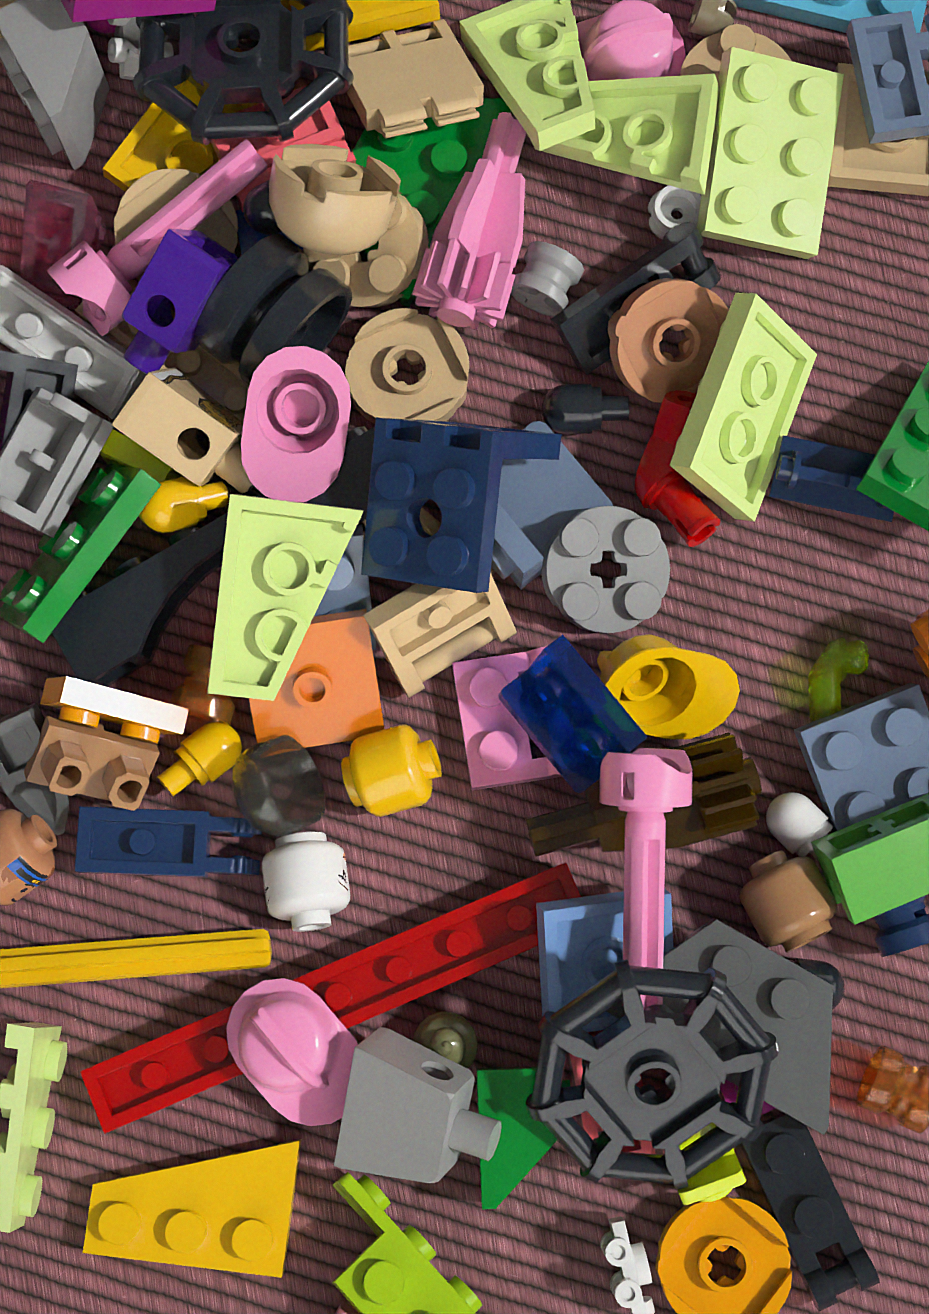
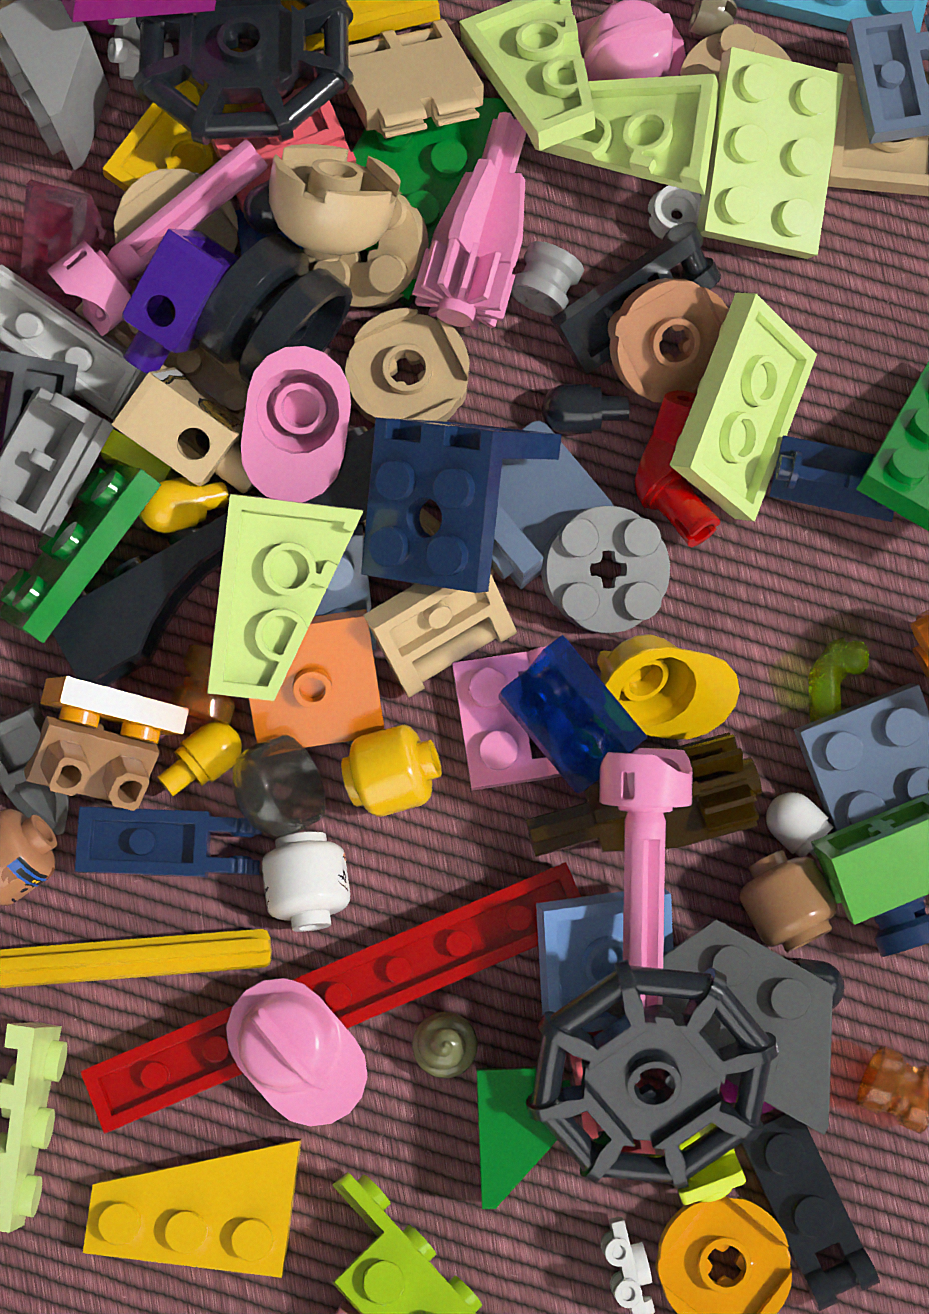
(409, 1112): light grey torso -> none

